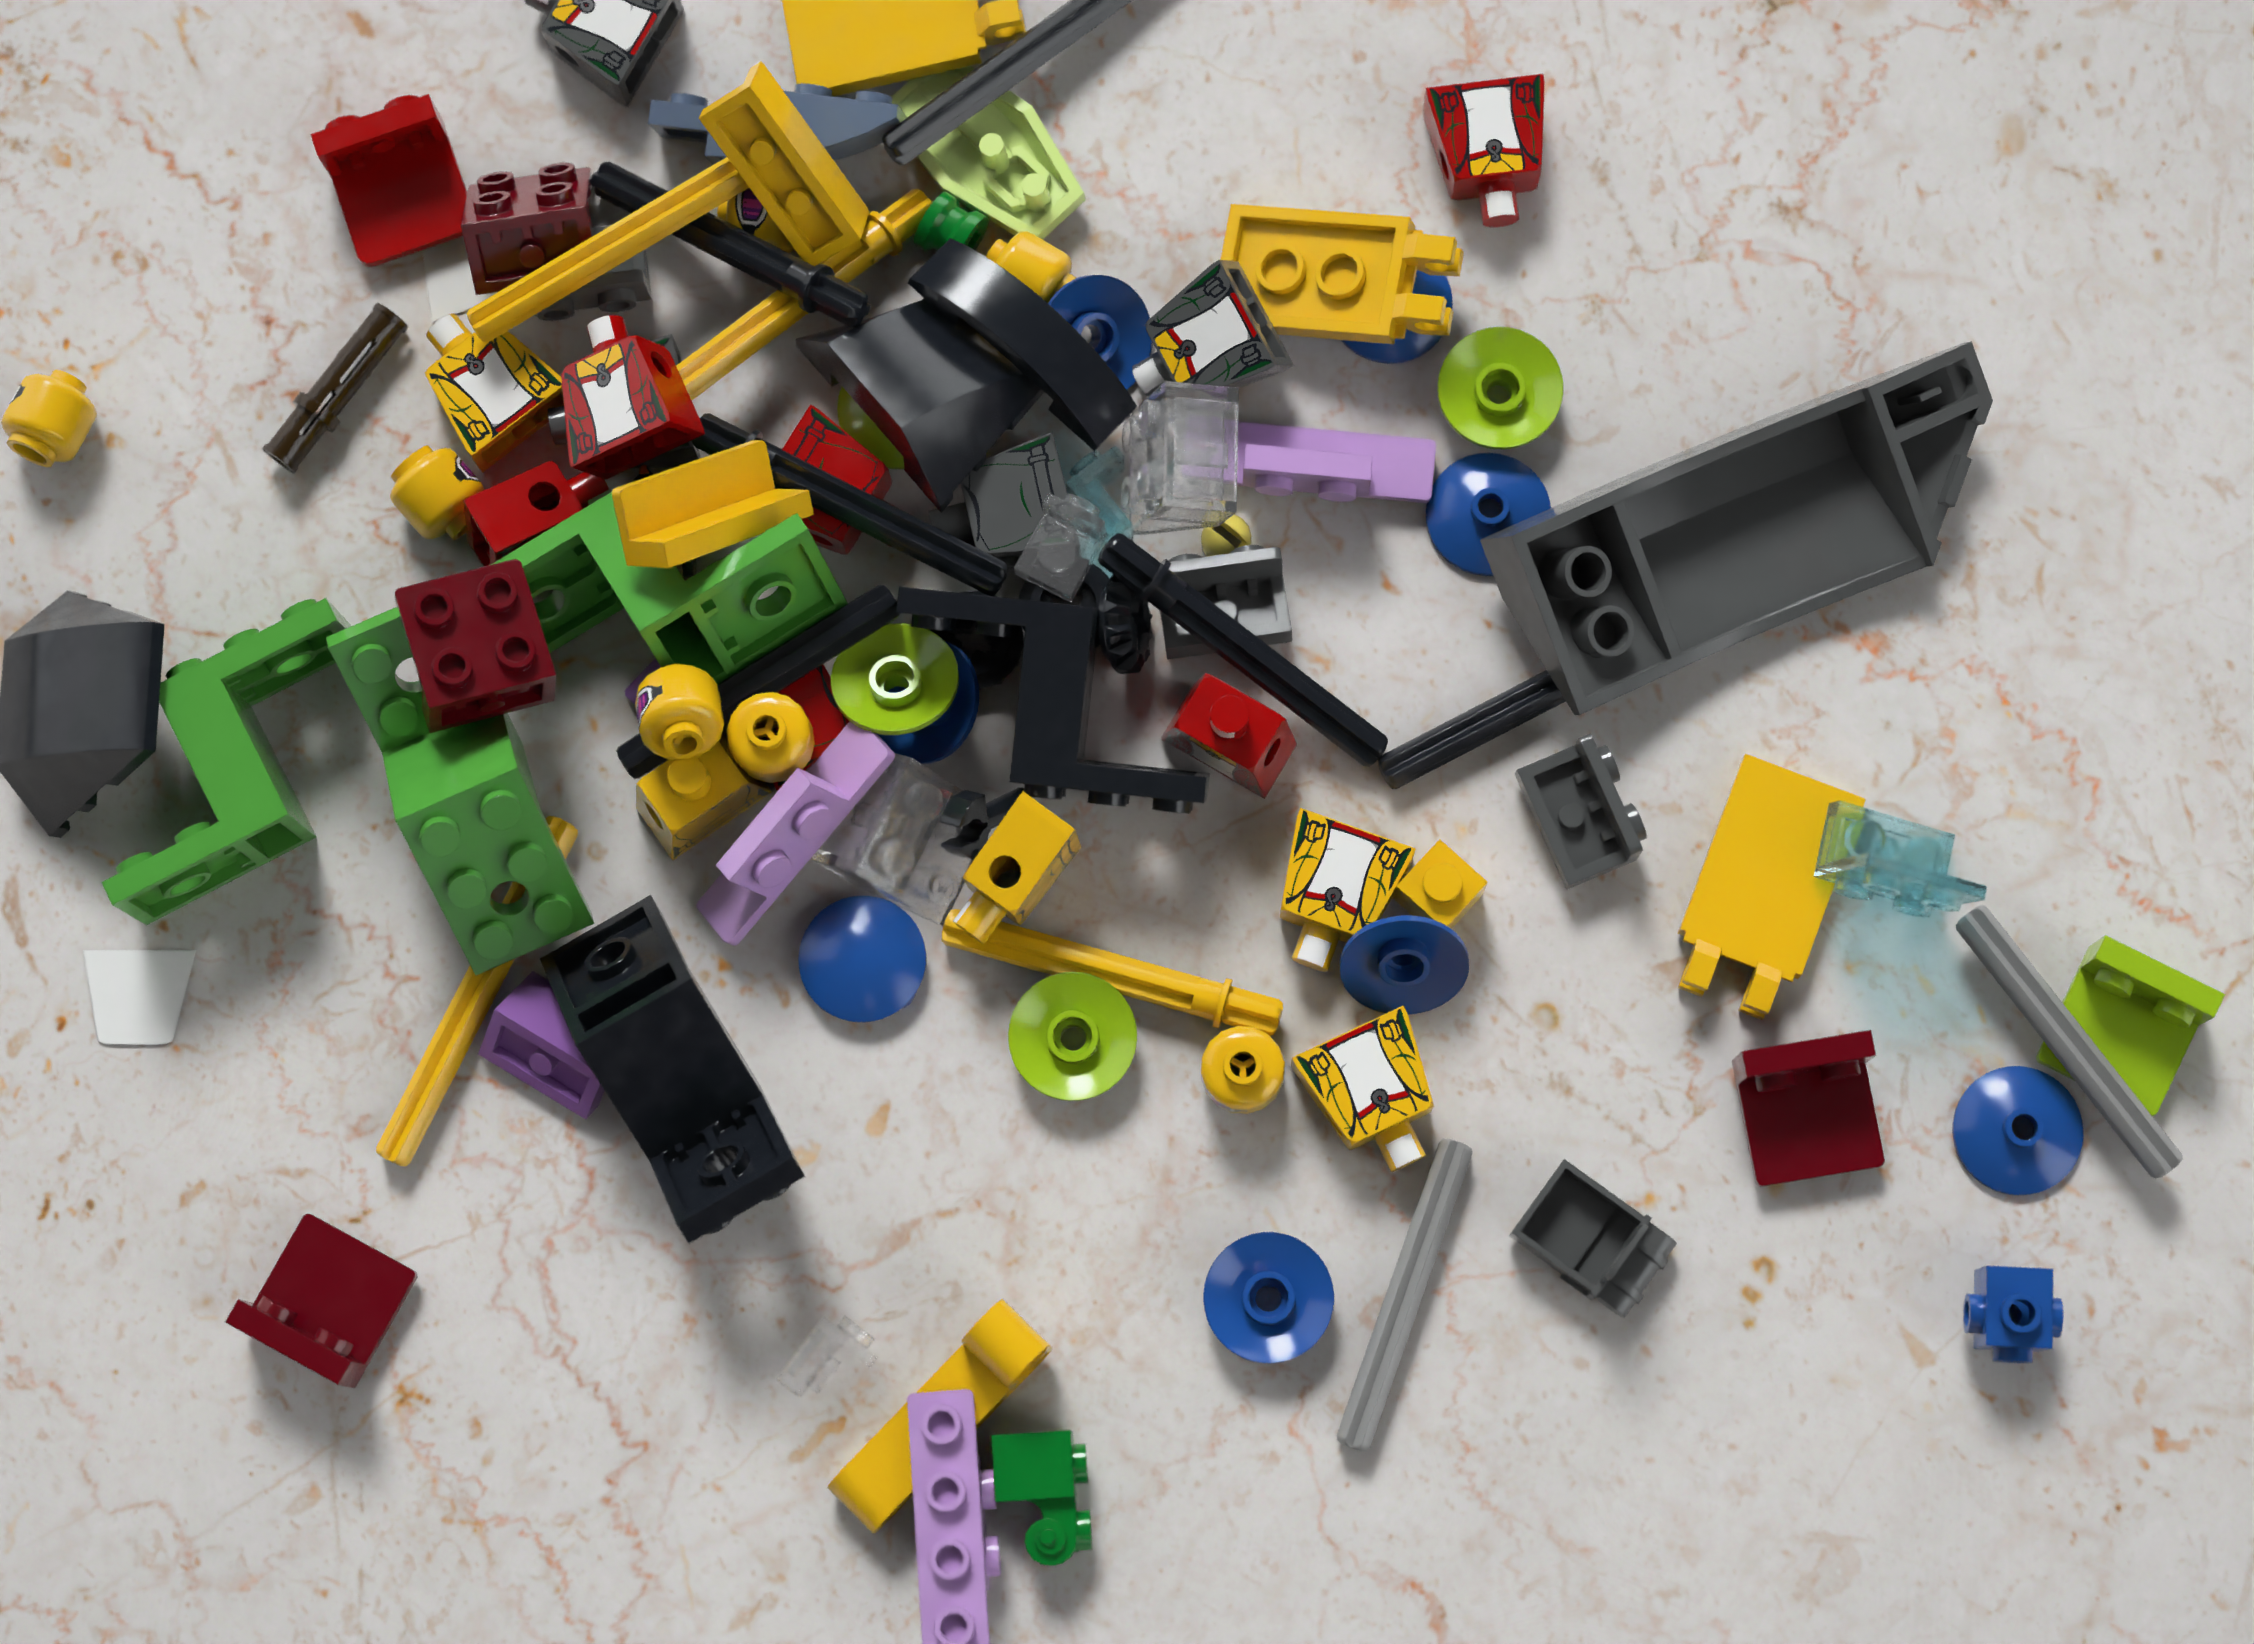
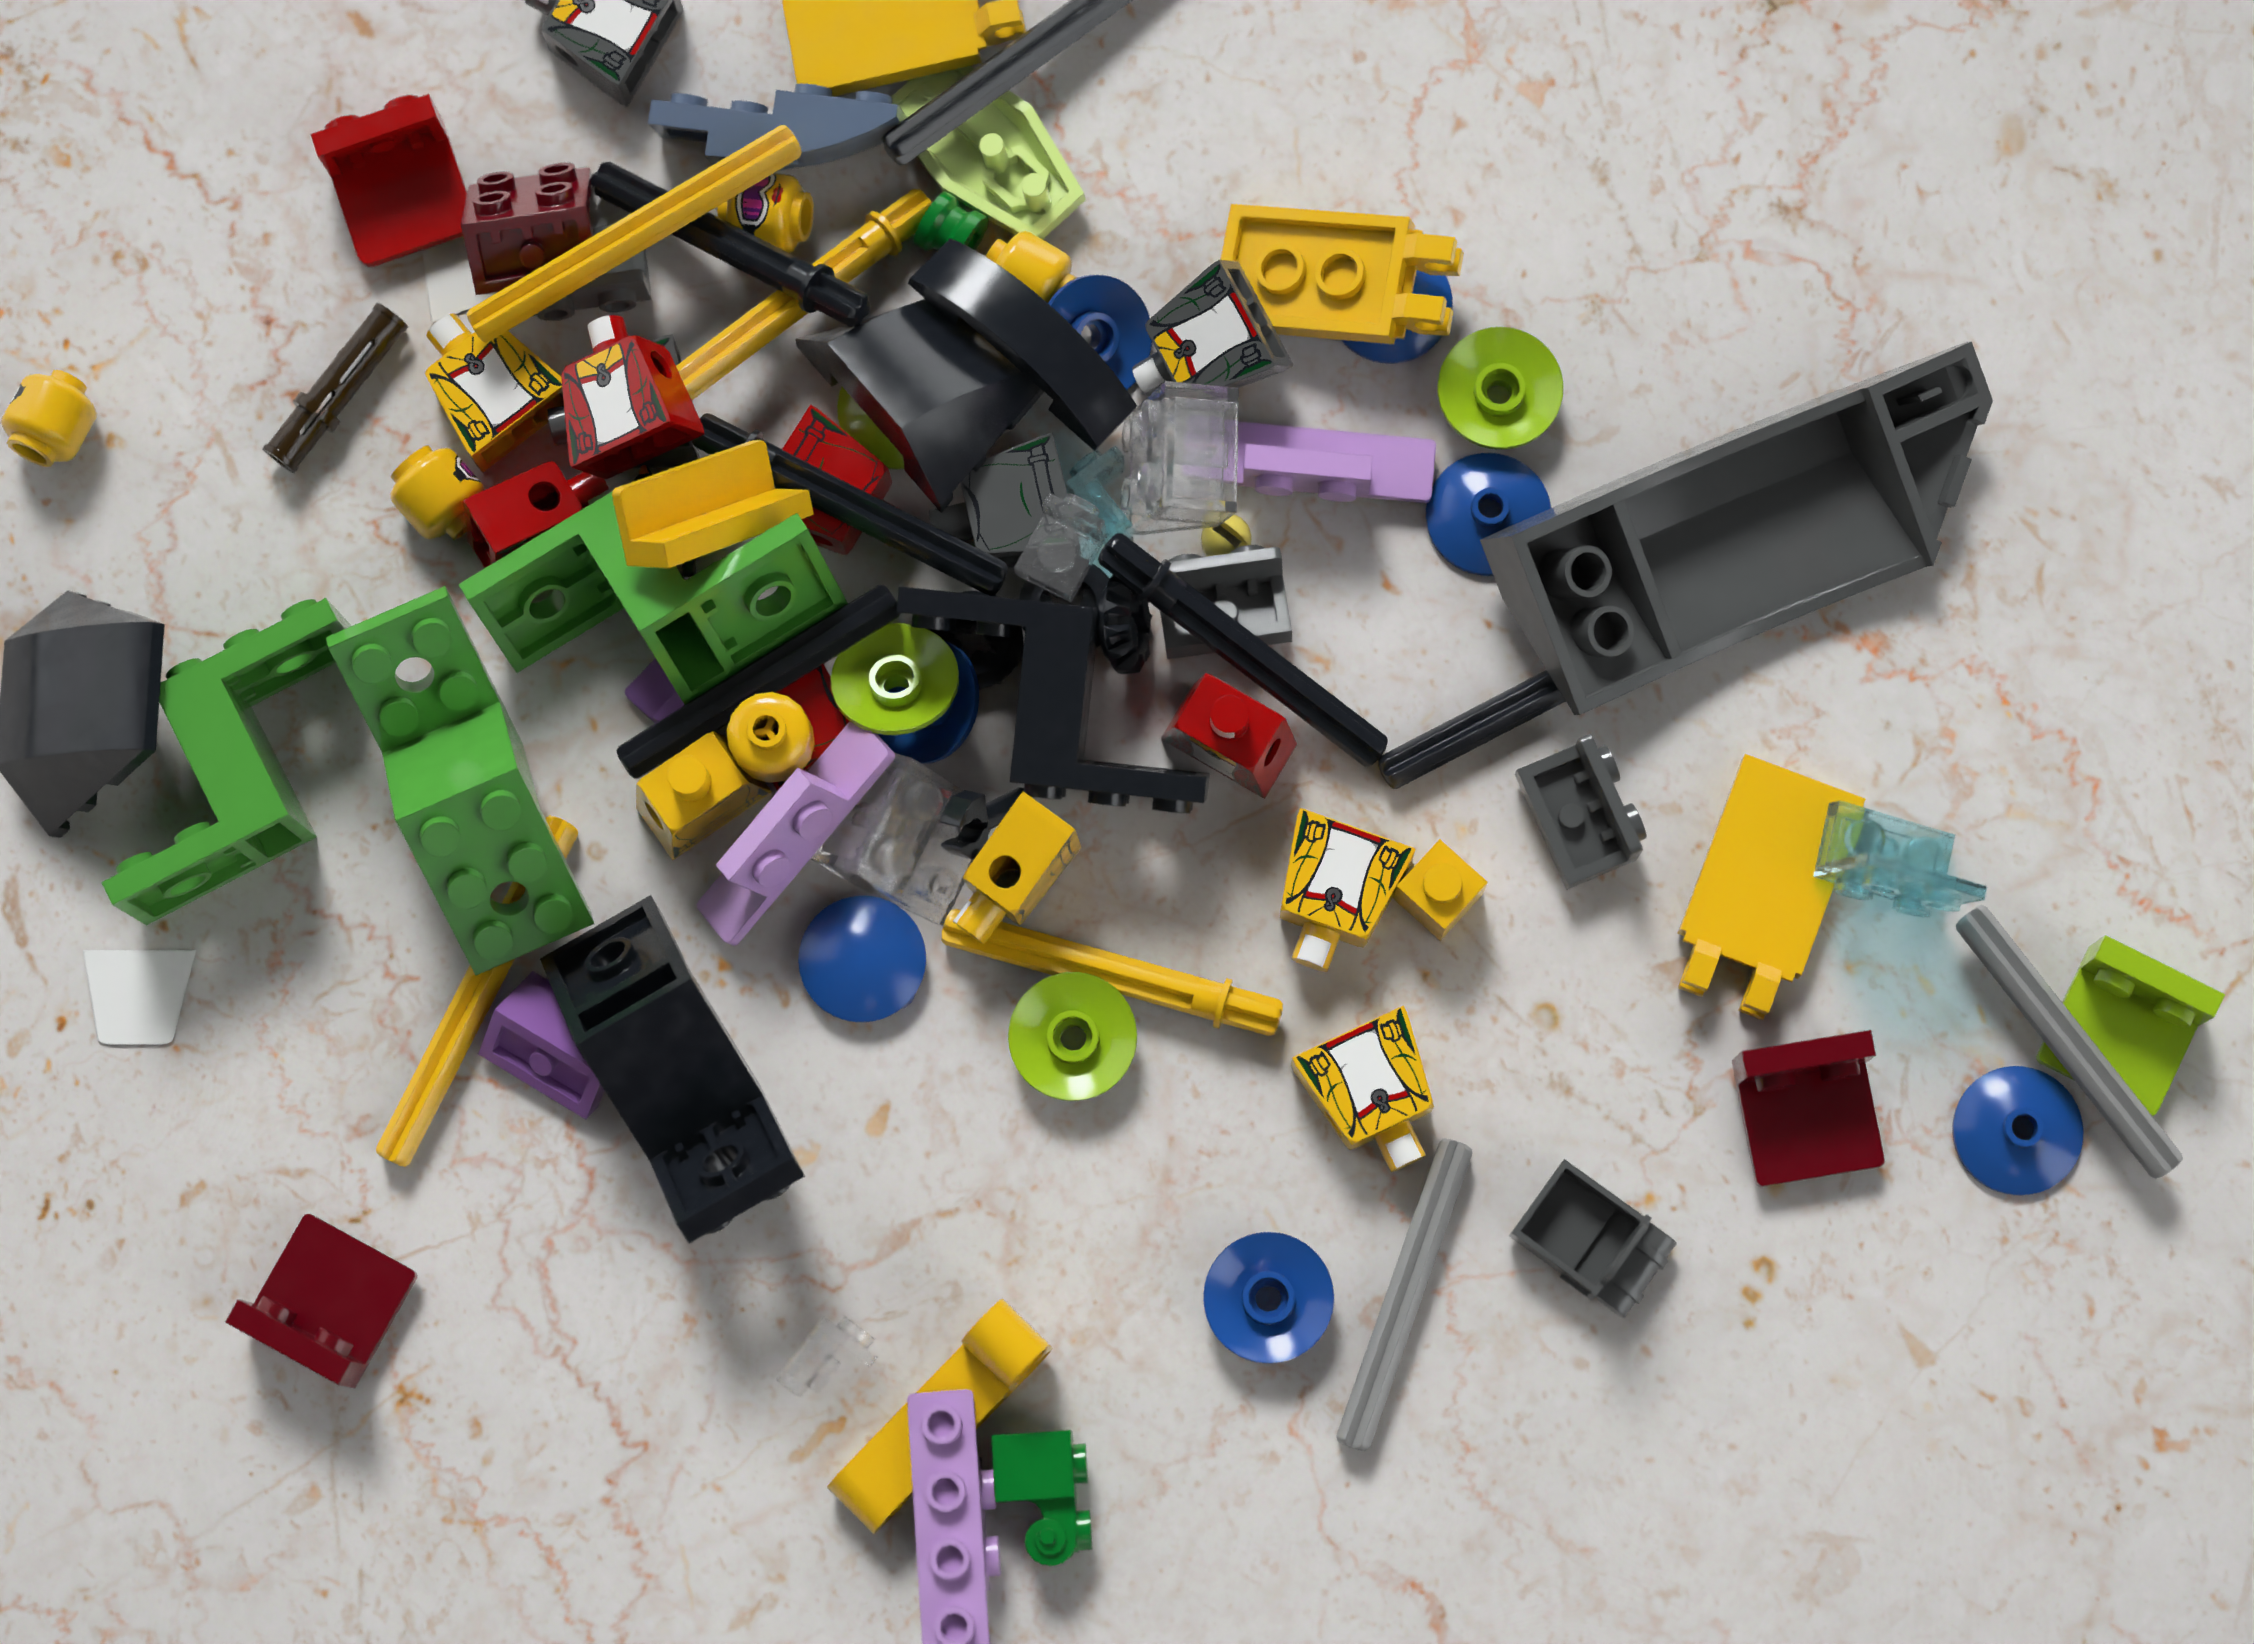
(476, 645): dark red bracket -> none
(679, 711): yellow head -> none
(786, 167): yellow panel -> none
(1242, 1093): yellow head -> none
(1405, 964): blue dish -> none
(1488, 141): torso -> none
(2029, 1295): blue brick -> none

